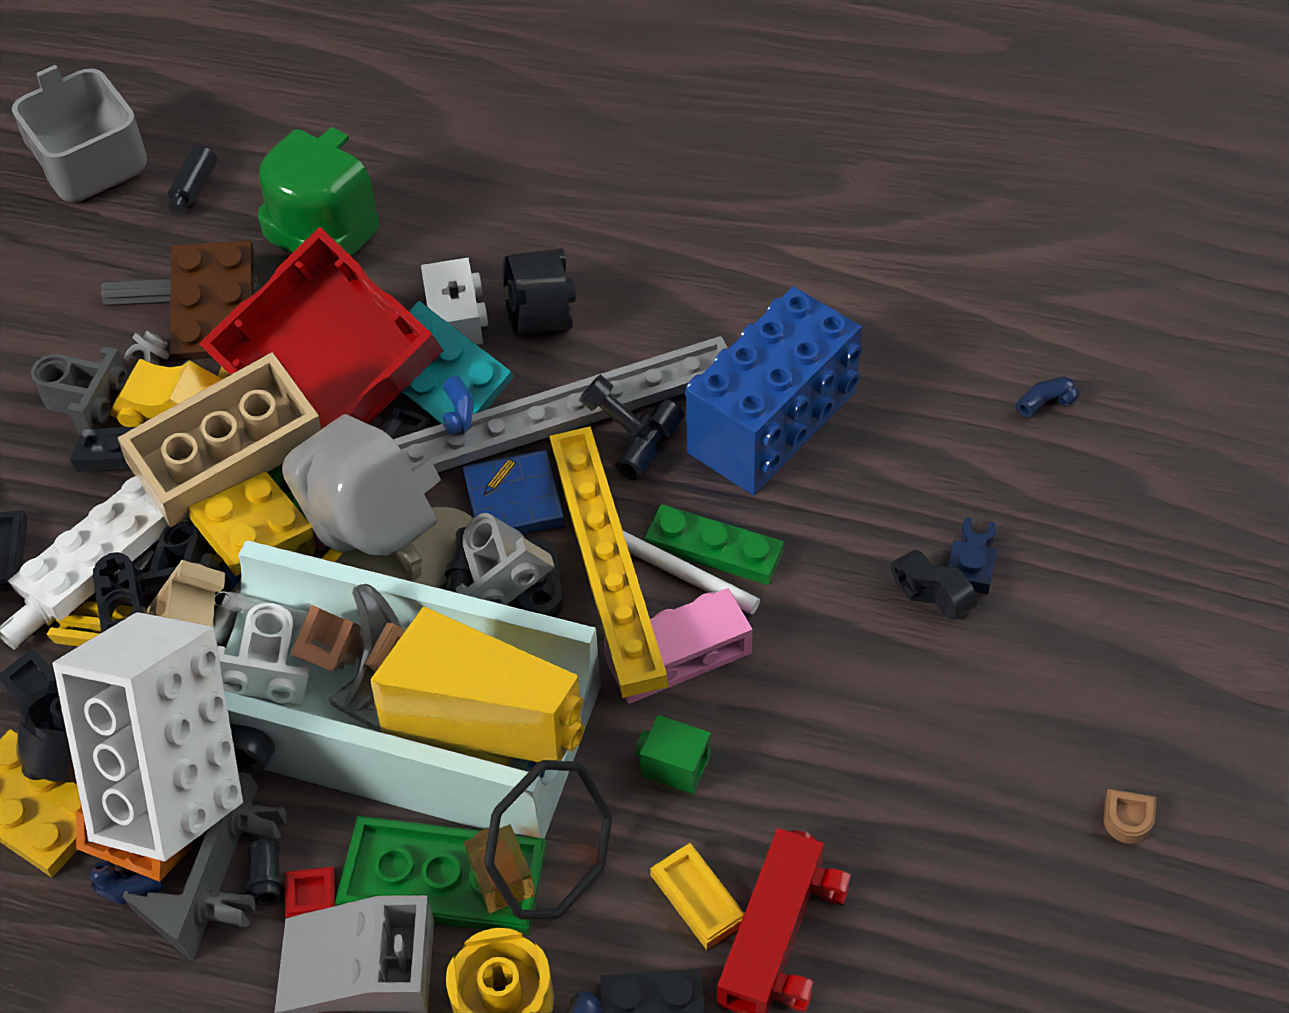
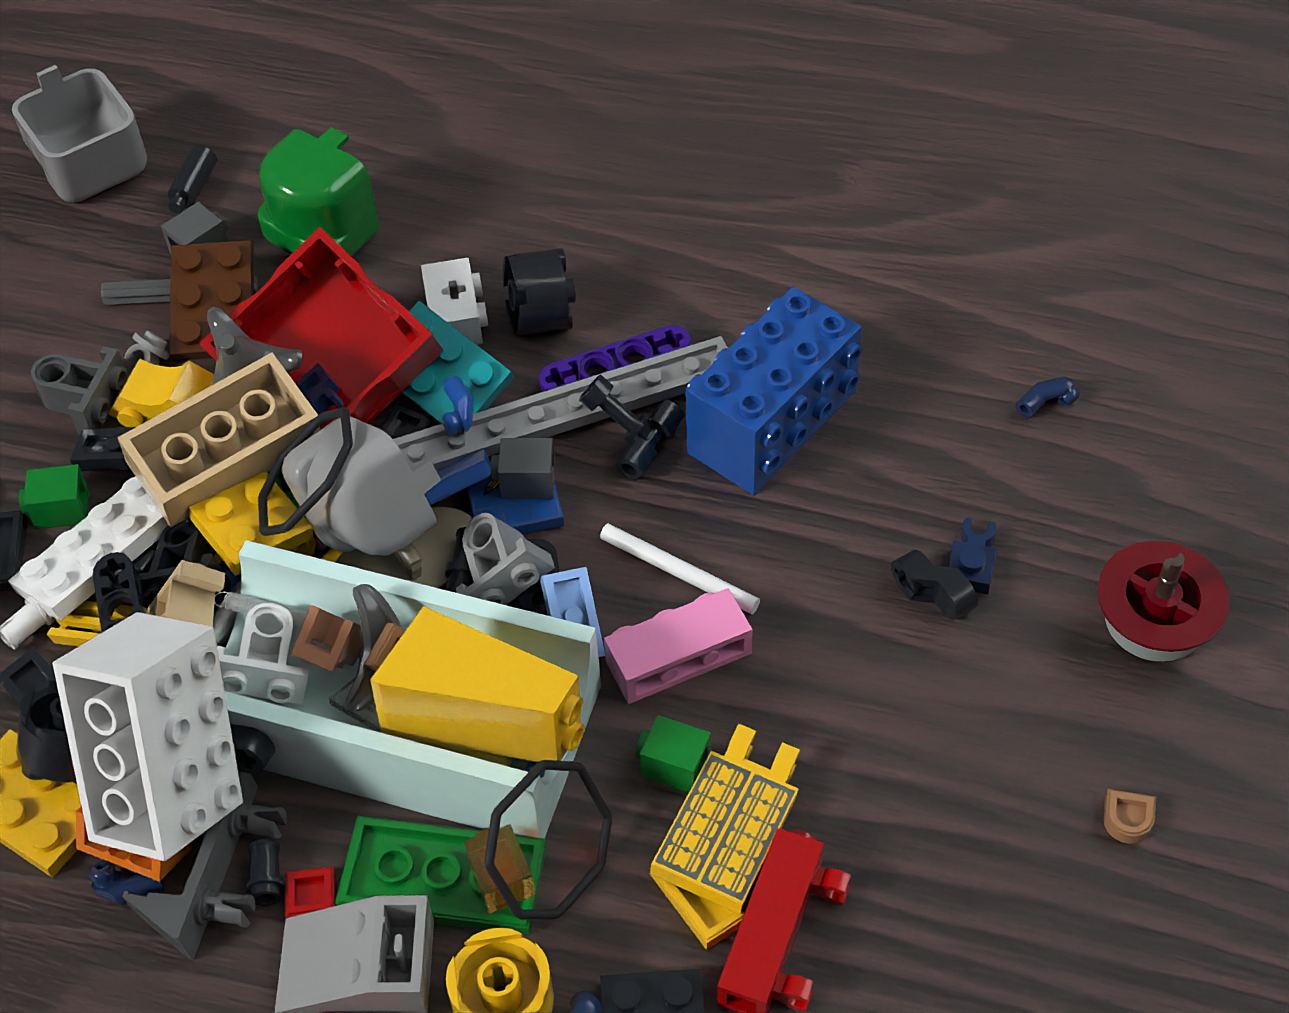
(55, 496): none -> green brick
(195, 226): none -> dark grey brick
(238, 350): none -> dark grey piece
(267, 530): none -> black piece
(319, 389): none -> dark blue plate
(460, 476): none -> blue tile
(525, 468): none -> dark grey brick
(571, 599): none -> light blue plate
(608, 564): yellow plate -> none
(613, 355): none -> dark purple beam
(715, 544): green plate -> none
(728, 823): none -> yellow tile
(1162, 600): none -> dark red piece

